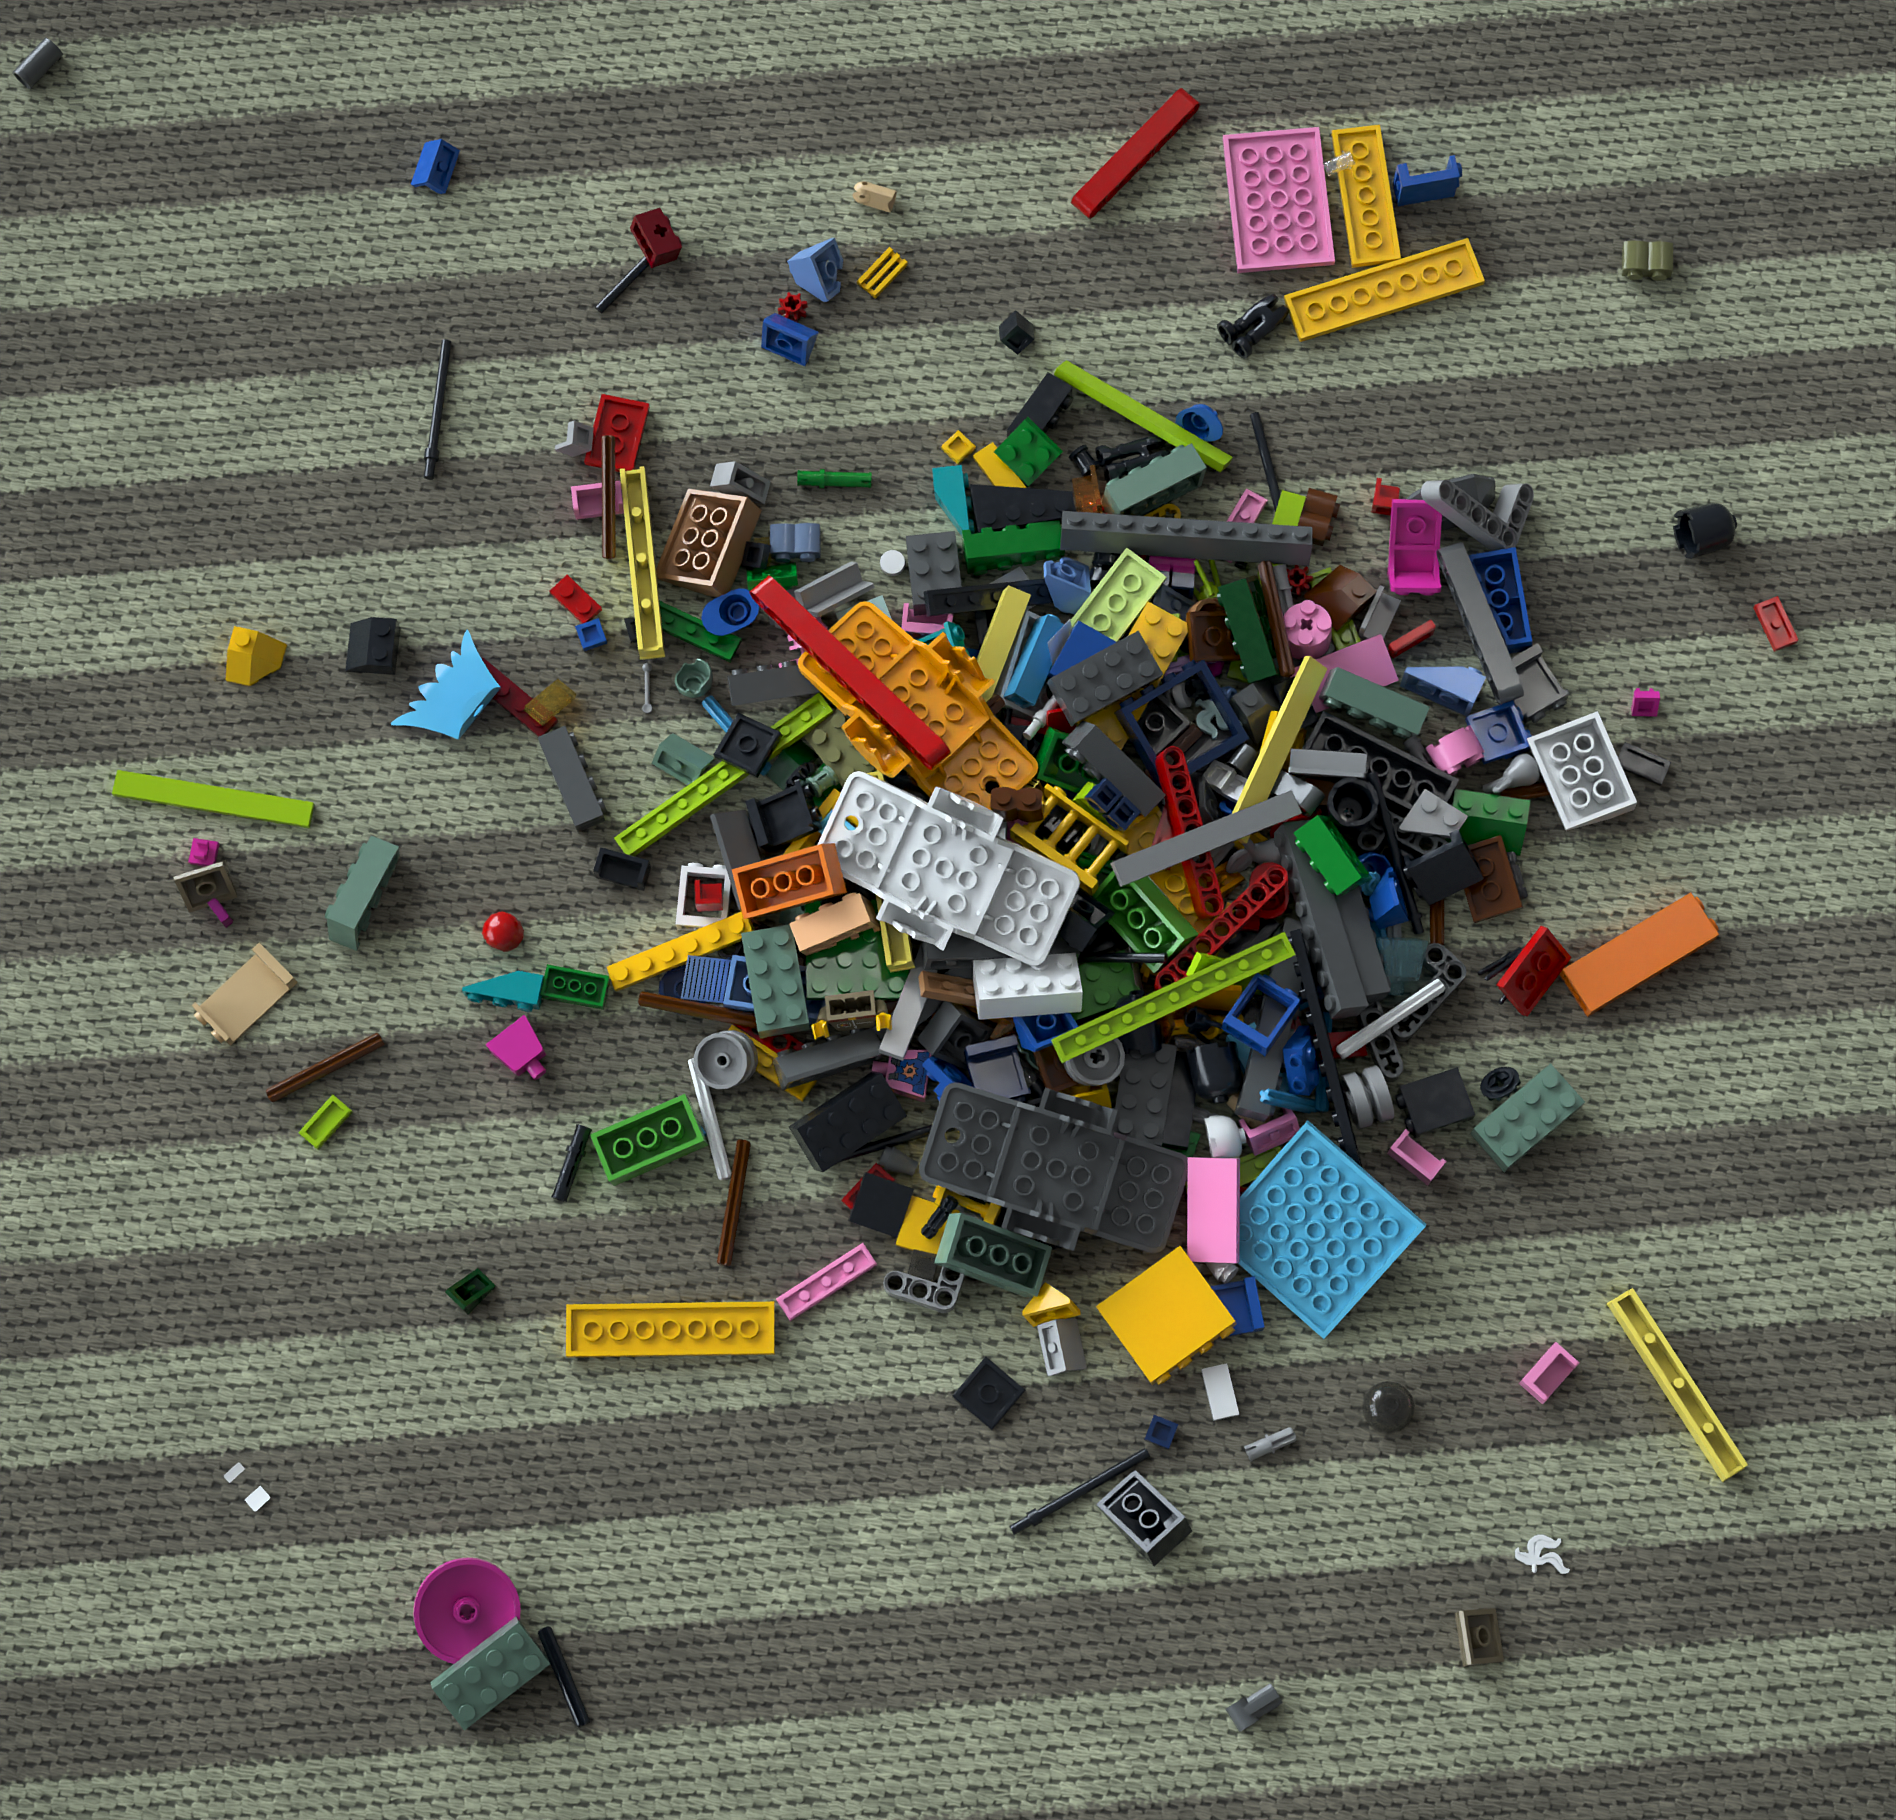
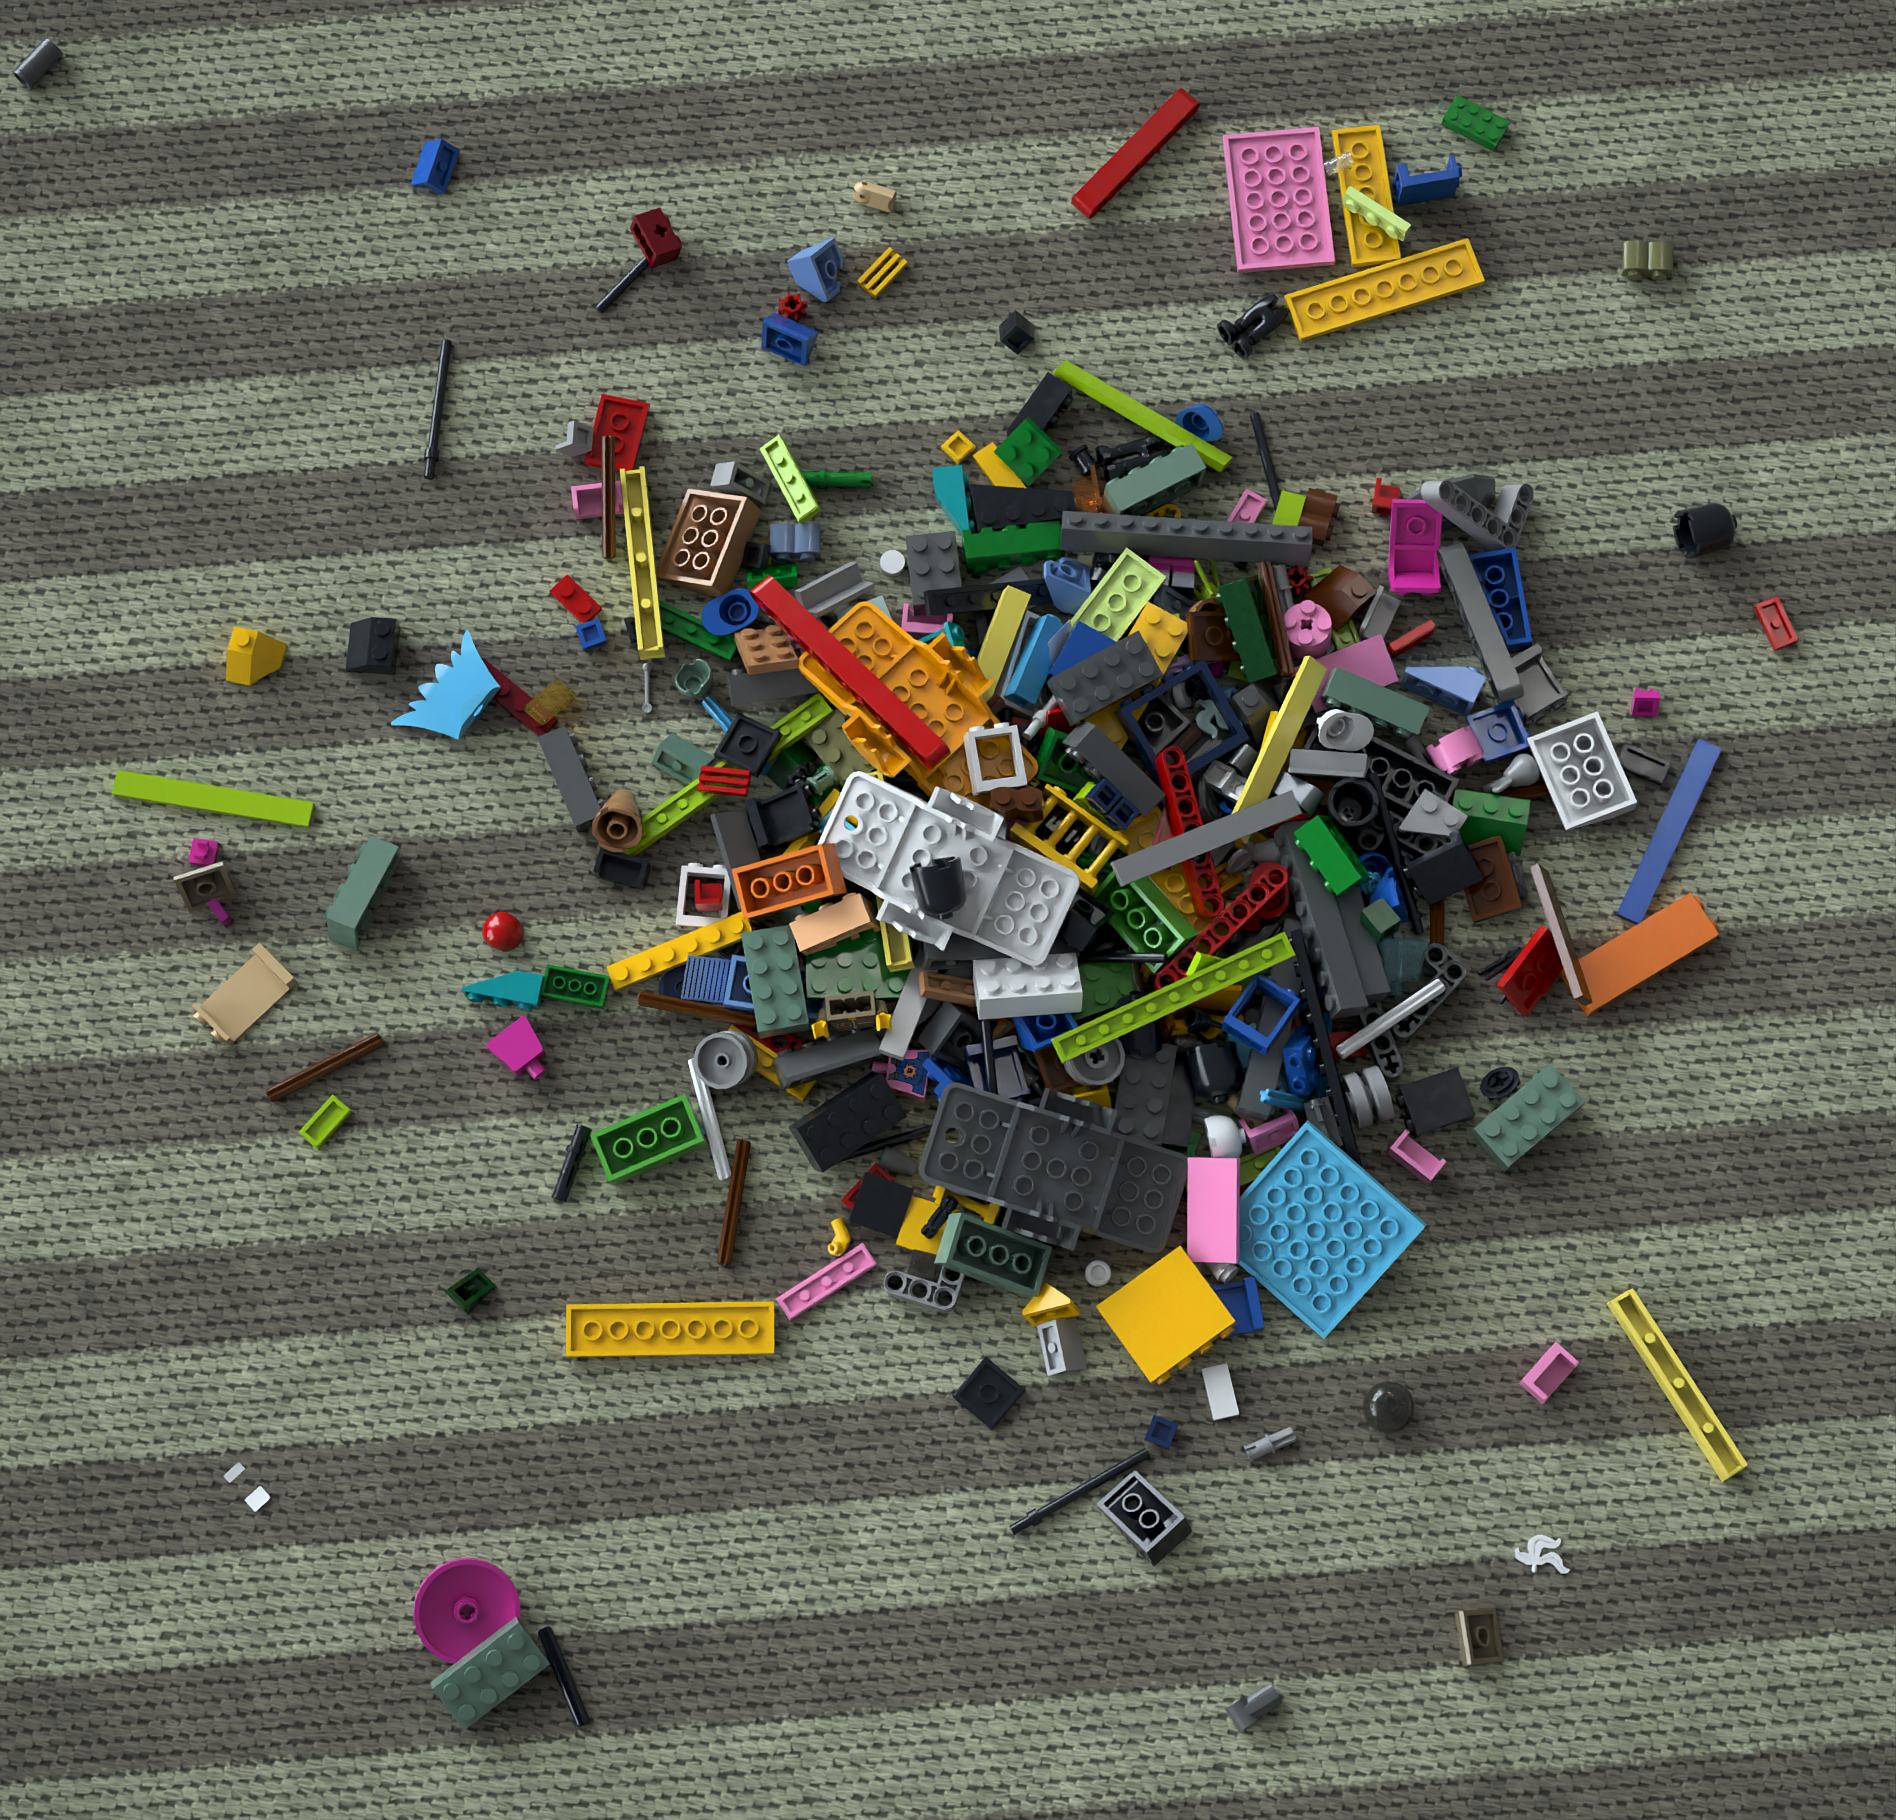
(618, 823): none -> medium nougat cone
(703, 778): none -> red tile
(765, 650): none -> medium nougat plate
(790, 479): none -> tile
(841, 1238): none -> yellow arm
(939, 886): none -> black cylinder
(984, 787): none -> white window
(989, 1056): none -> black bar
(1098, 1273): none -> white tile
(1322, 1117): none -> dark grey hinge
(1344, 730): none -> white piece
(1376, 214): none -> yellowish green plate
(1380, 920): none -> dark green panel
(1475, 123): none -> green piece
(1561, 934): none -> tile
(1668, 832): none -> blue tile

